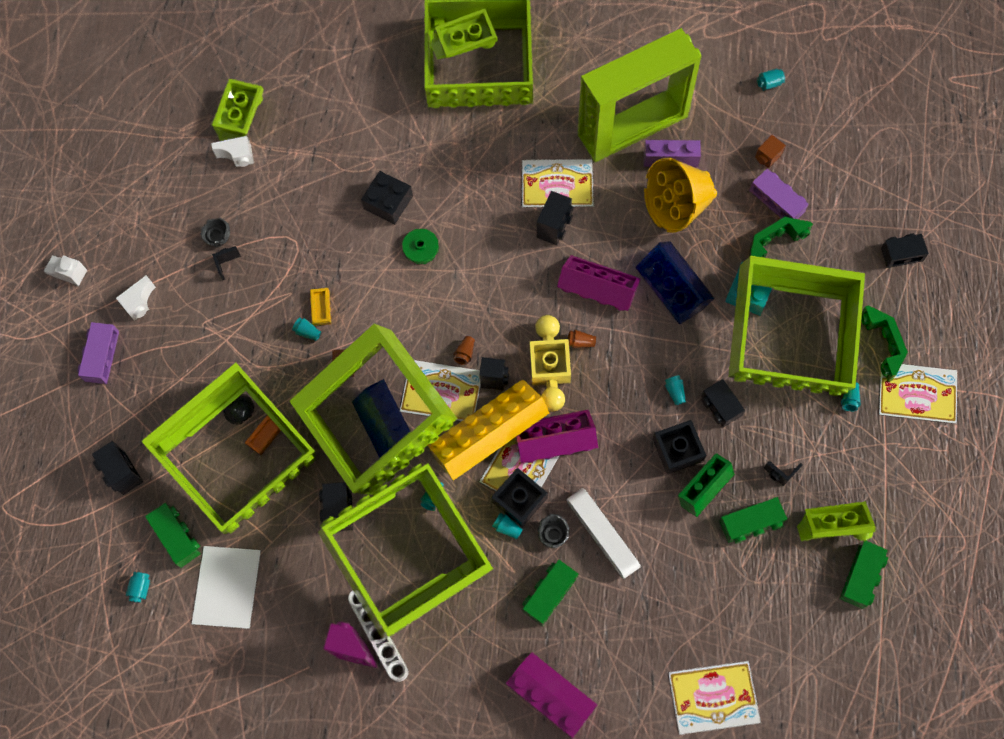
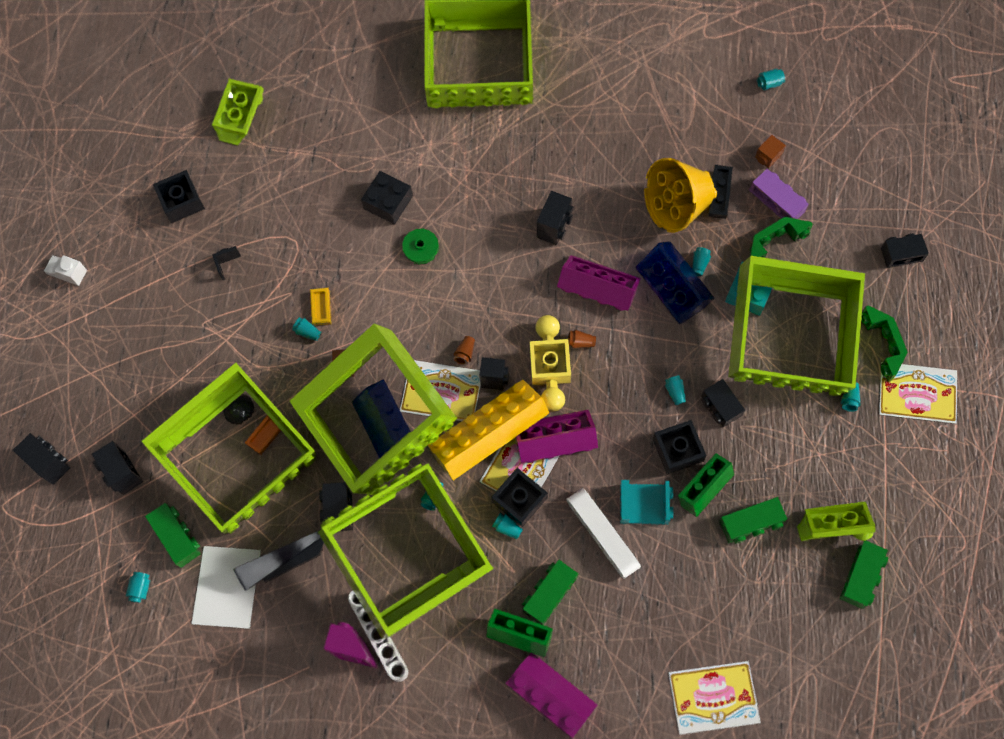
(42, 458): none -> black brick
(98, 353): medium lavender brick -> none
(136, 297): white arch -> none
(178, 196): none -> black brick
(215, 232): dark grey hair -> none
(235, 149): white arch -> none
(280, 561): none -> black wedge
(463, 35): lime slope -> none
(519, 632): none -> green brick
(553, 531): dark grey hair -> none
(565, 177): sticker -> none
(608, 133): lime door -> none
(645, 503): none -> teal panel
(682, 150): medium lavender brick -> none
(700, 260): none -> teal cone
(722, 183): none -> black plate
(777, 475): black bracket -> none

